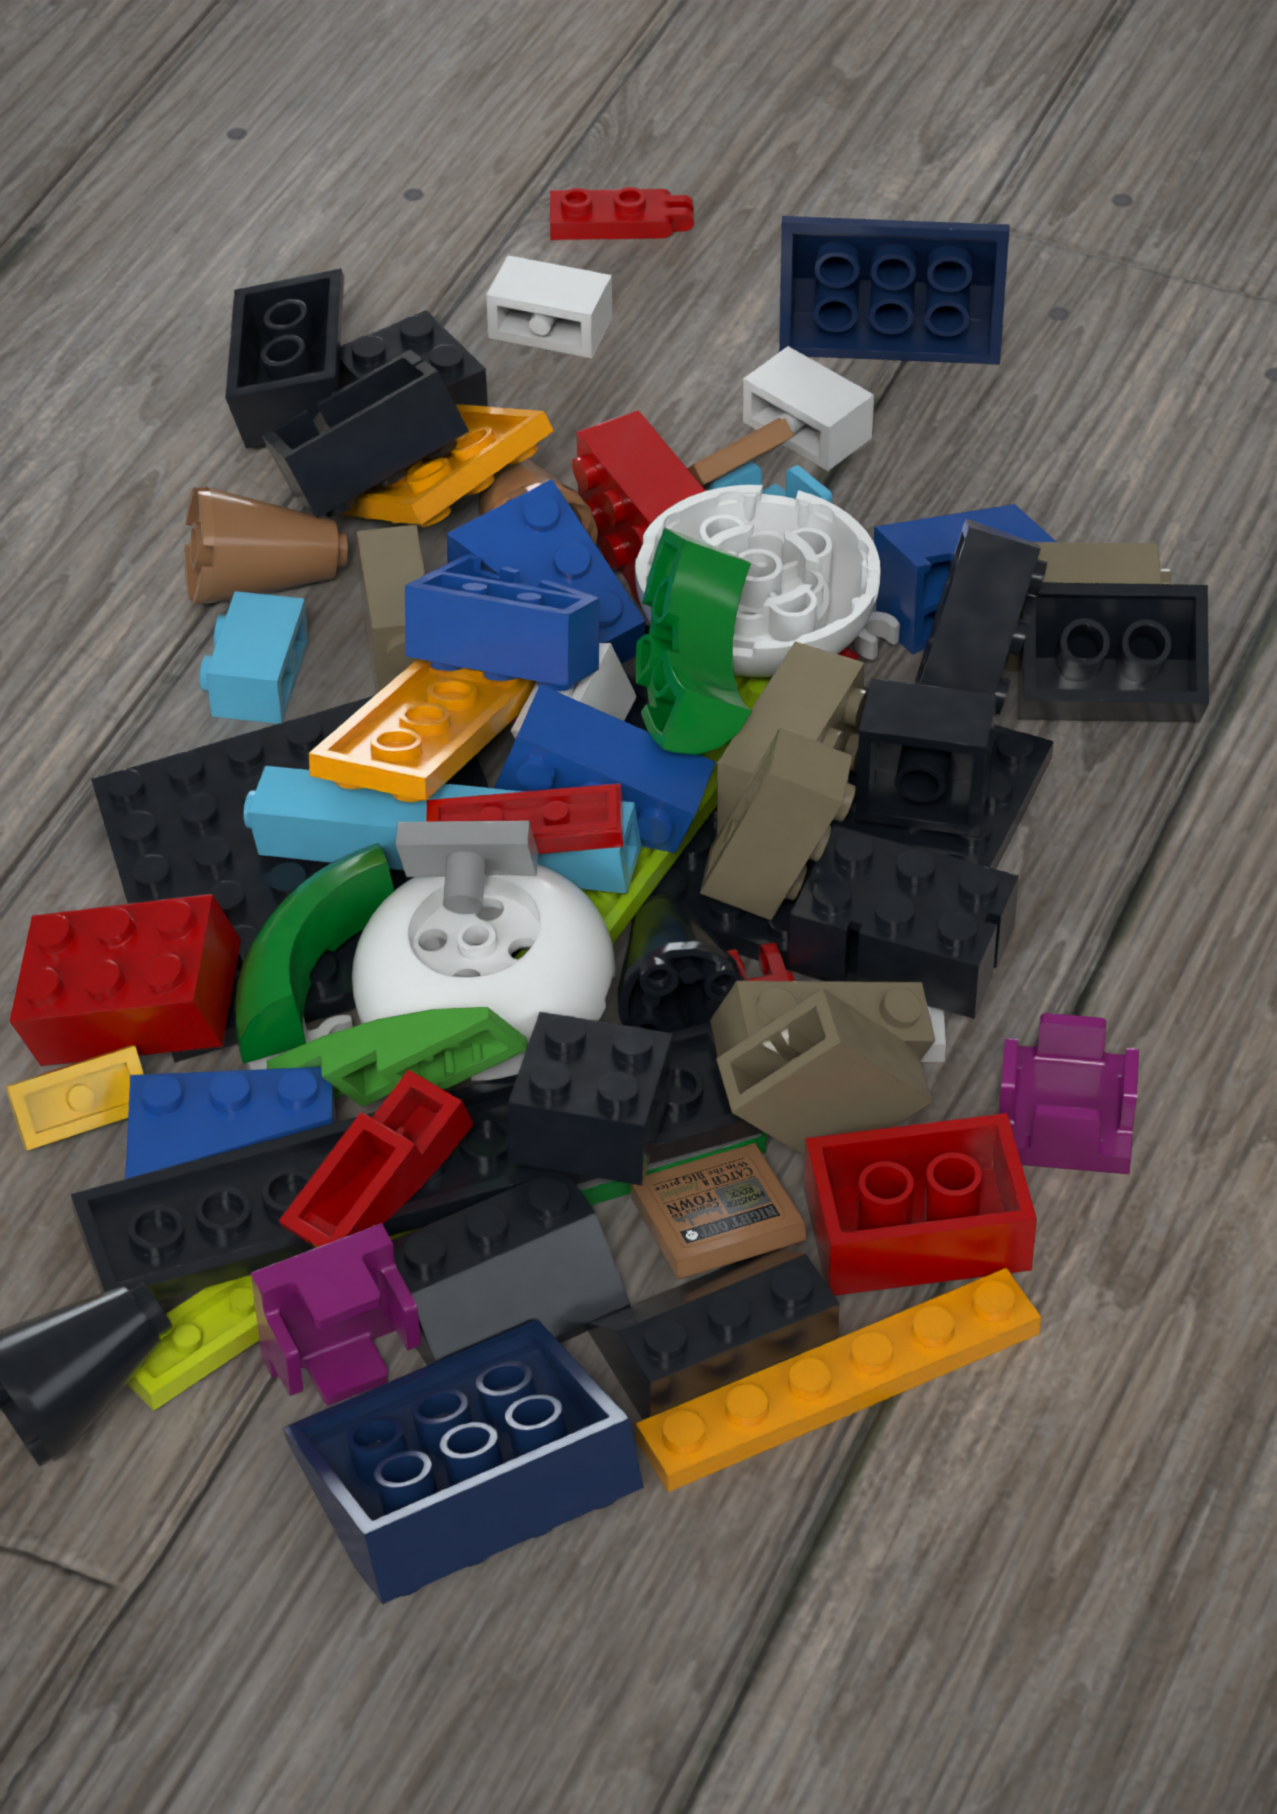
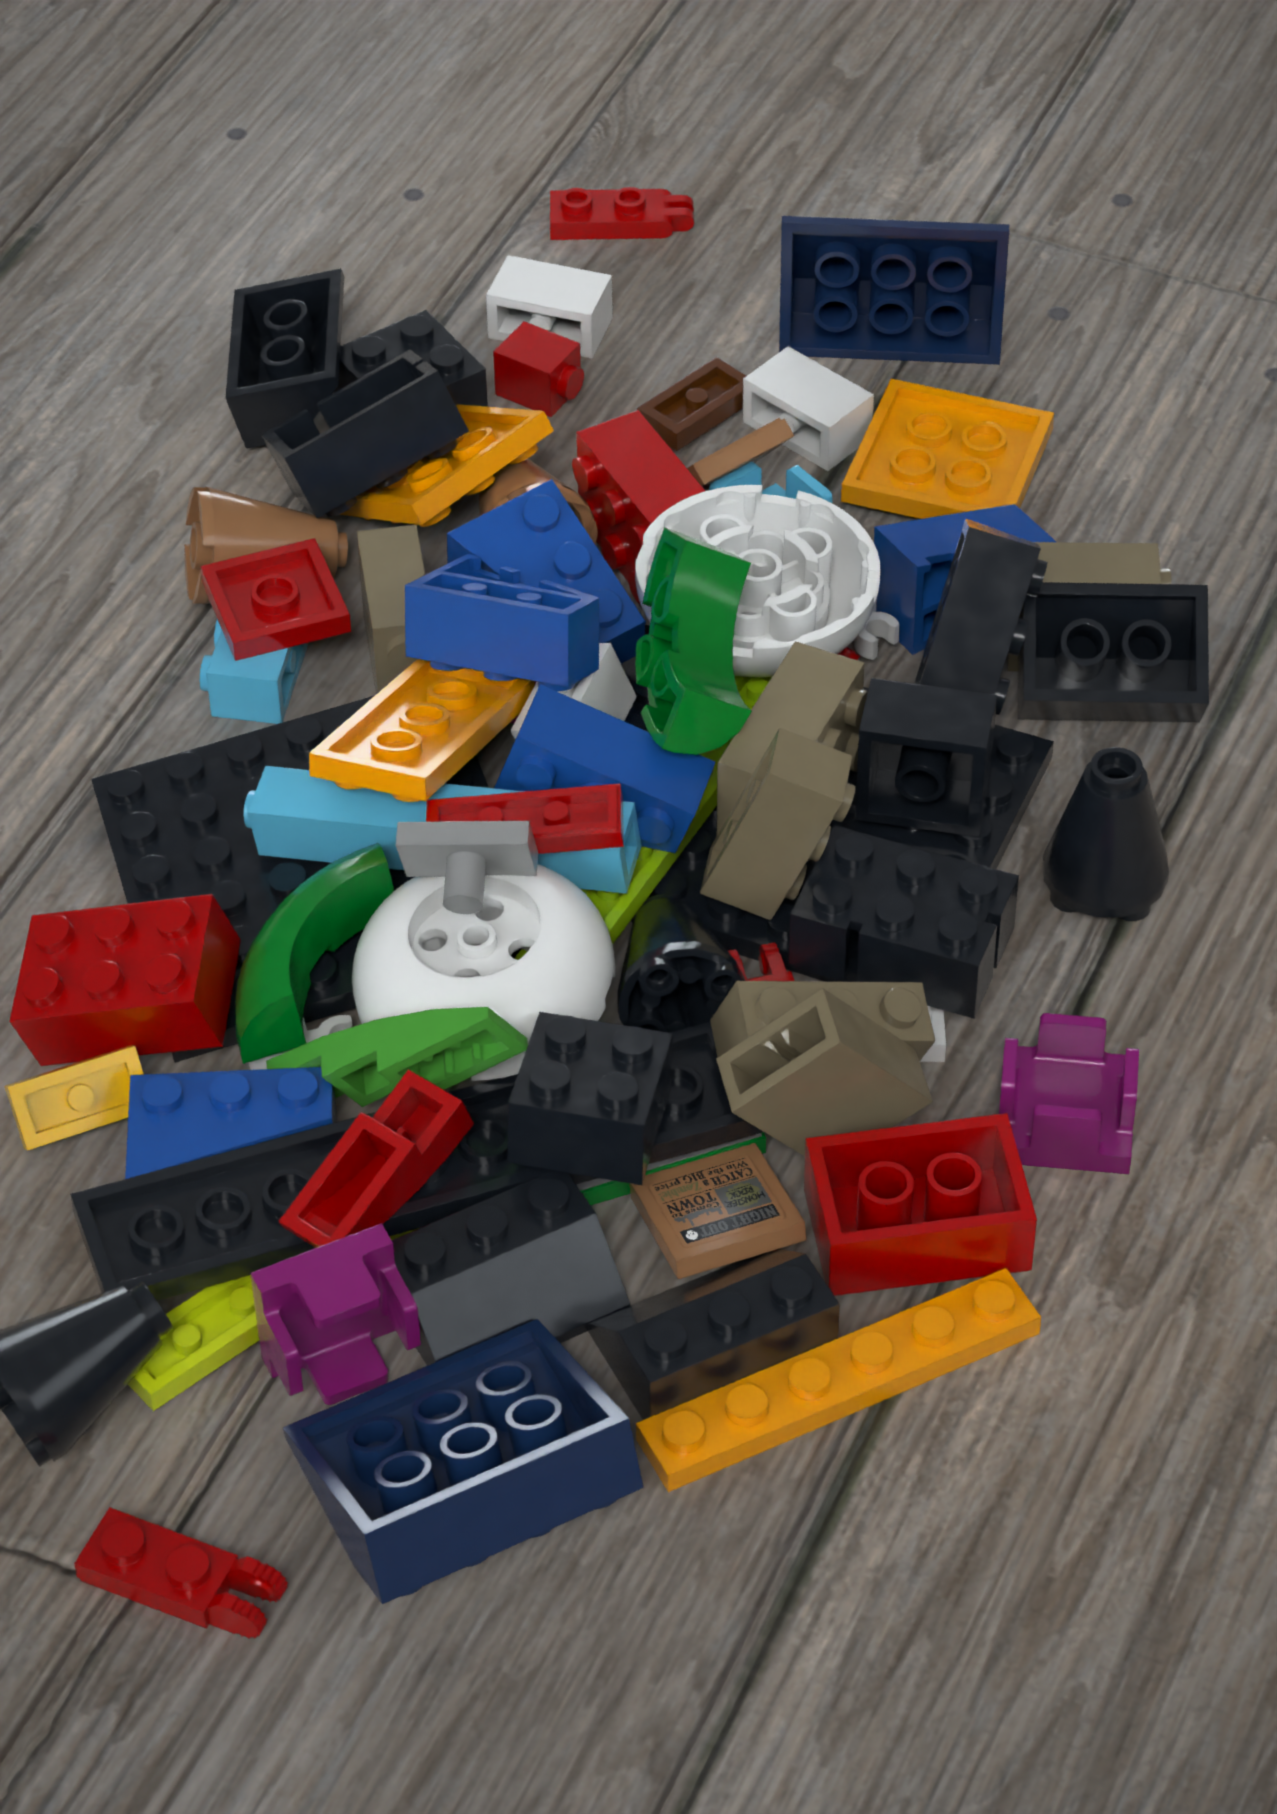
(177, 1574): none -> red hinge
(275, 599): none -> red tile
(538, 369): none -> red brick
(695, 403): none -> reddish brown plate
(945, 453): none -> light orange plate
(1108, 843): none -> black cone

